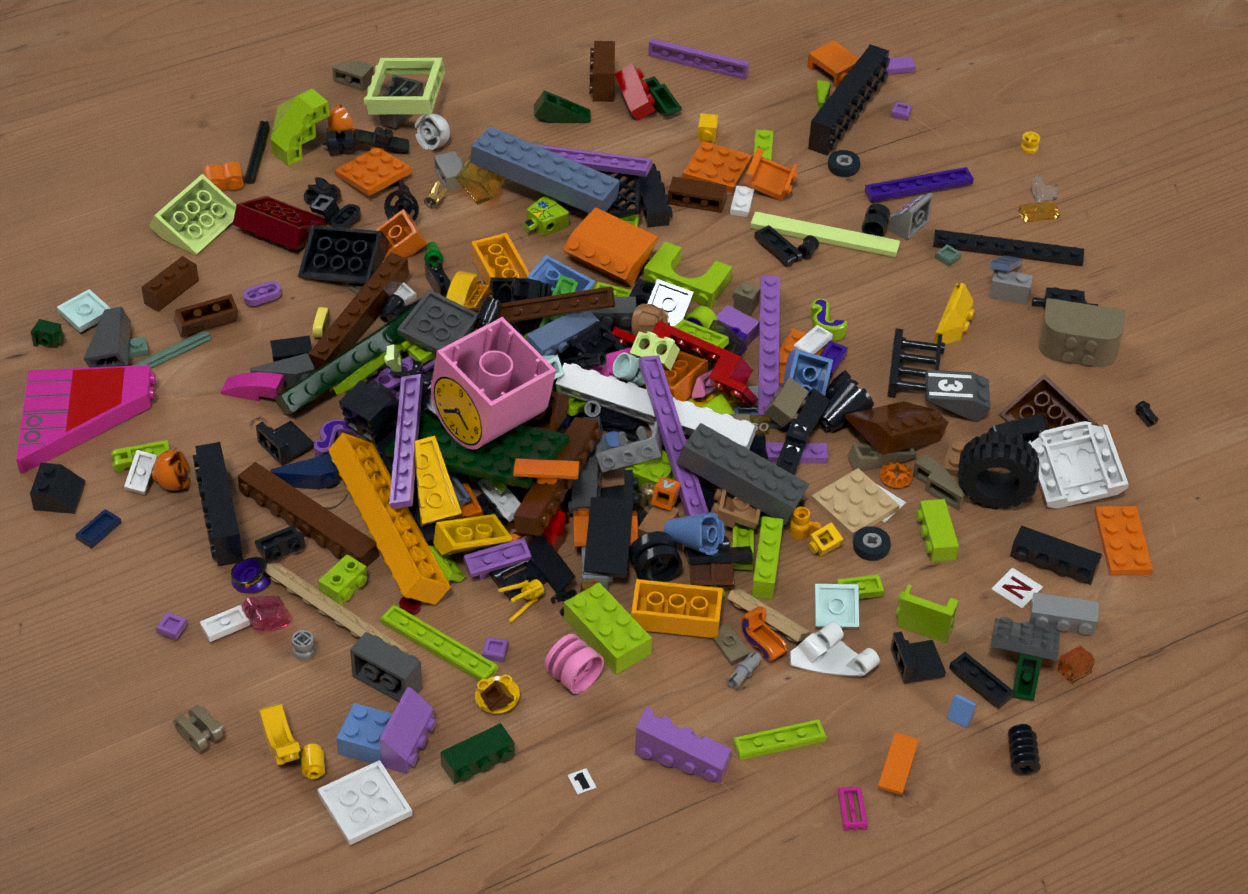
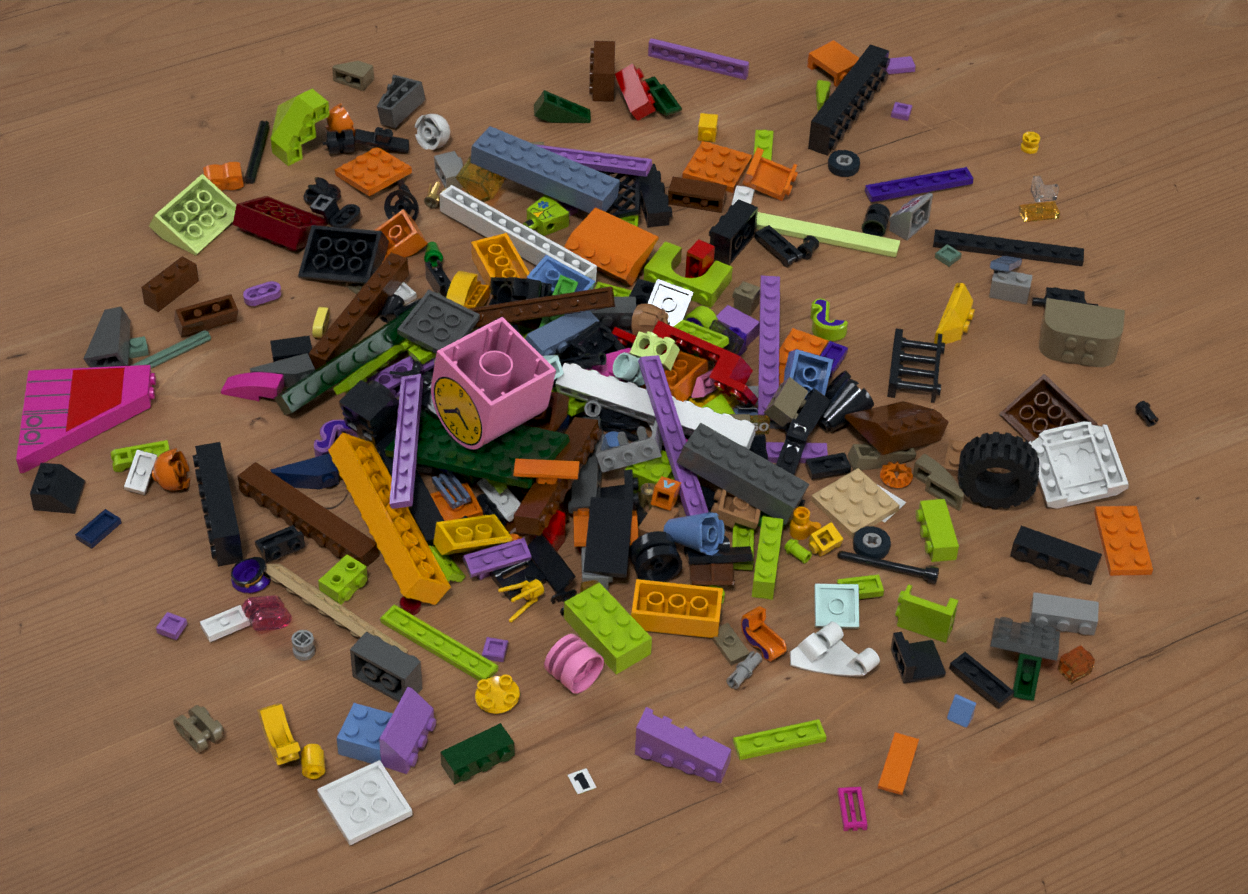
(47, 334): dark green brick -> none
(83, 310): light aqua plate -> none
(283, 442): black bracket -> none
(393, 359): yellowish green plate -> none
(405, 104): yellowish green window -> none
(434, 485): yellow wing -> none
(488, 311): black brick -> none
(492, 222): none -> white brick
(496, 695): reddish brown slope -> none
(699, 259): none -> red brick
(733, 231): none -> black brick
(774, 619): tan plate -> none
(792, 547): none -> lime pin
(813, 340): white tile -> none
(828, 465): none -> black plate
(929, 574): none -> black piece
(959, 392): dark grey slope -> none
(1017, 587): white sticker -> none
(1023, 749): black piece -> none
(1026, 428): black beam -> none

